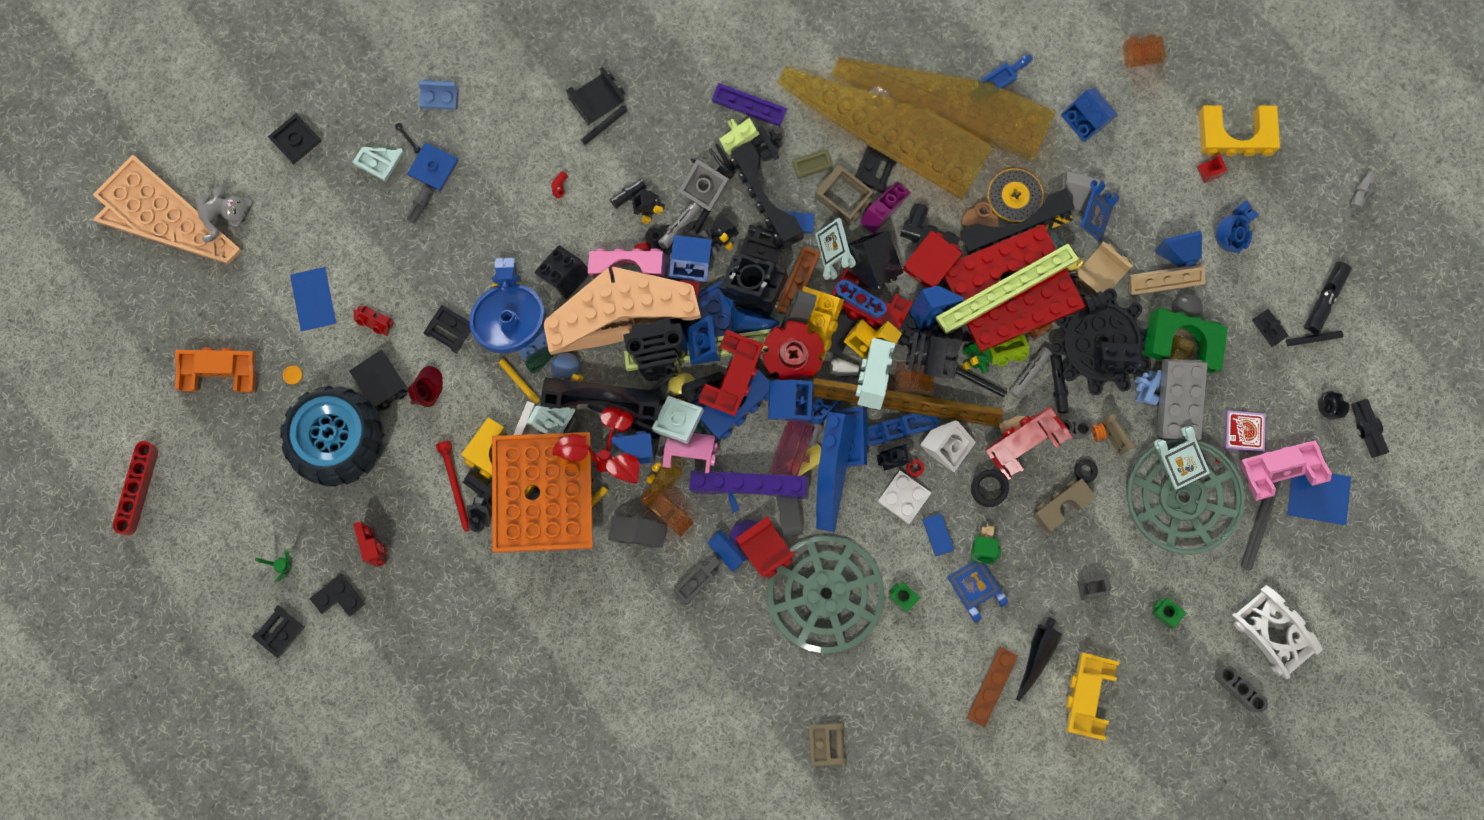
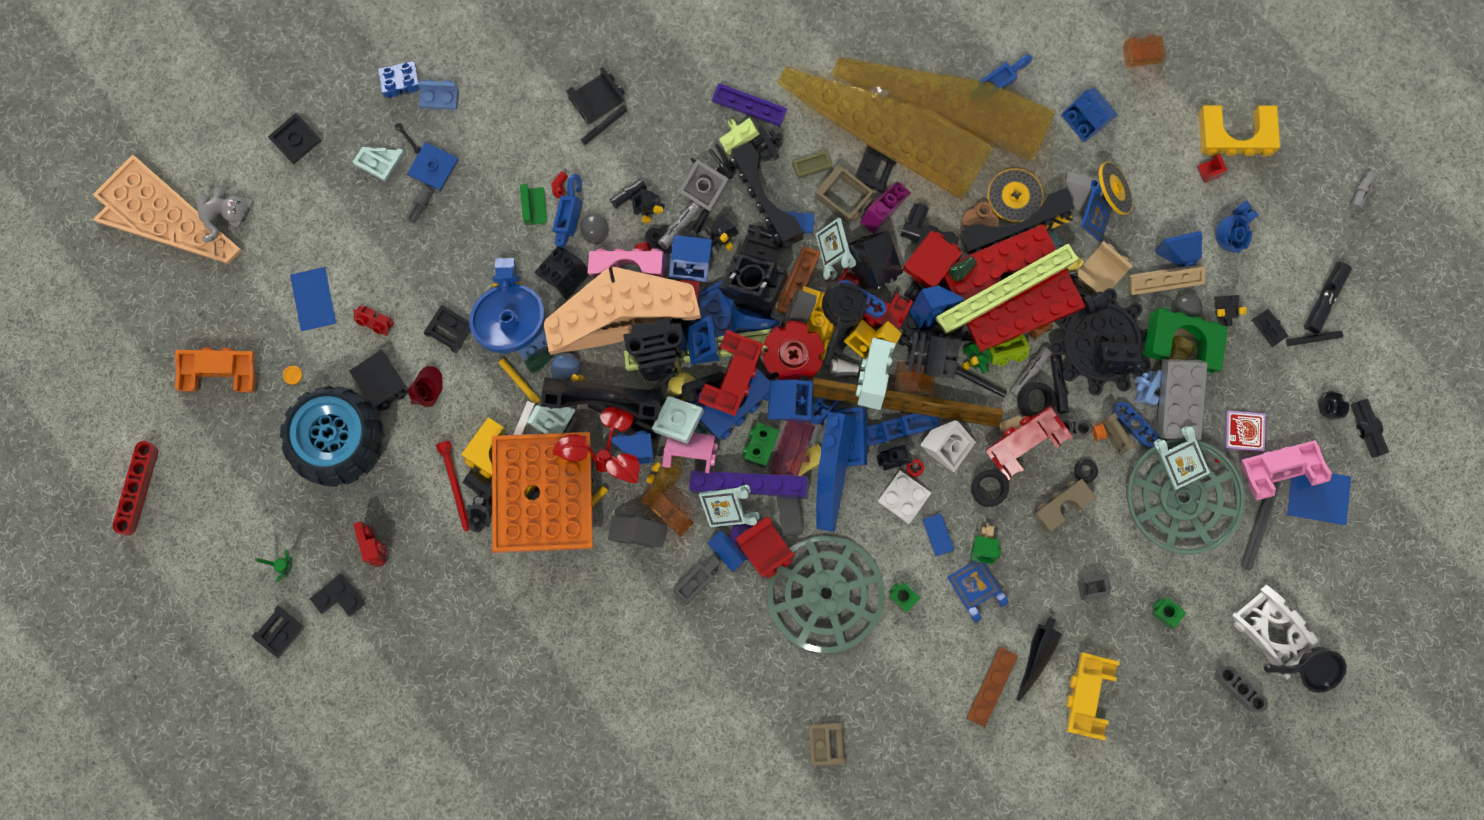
(399, 78): none -> hinge
(533, 205): none -> green panel
(568, 210): none -> blue piece
(594, 228): none -> dark grey hair
(725, 509): none -> light aqua flag
(761, 445): none -> green brick
(843, 307): none -> black piece
(913, 291): none -> black wheel
(962, 268): none -> clear green cone
(1022, 399): none -> black tyre
(1115, 188): none -> piece
(1143, 424): none -> blue beam
(1228, 308): none -> black piece
(1318, 670): none -> black piece

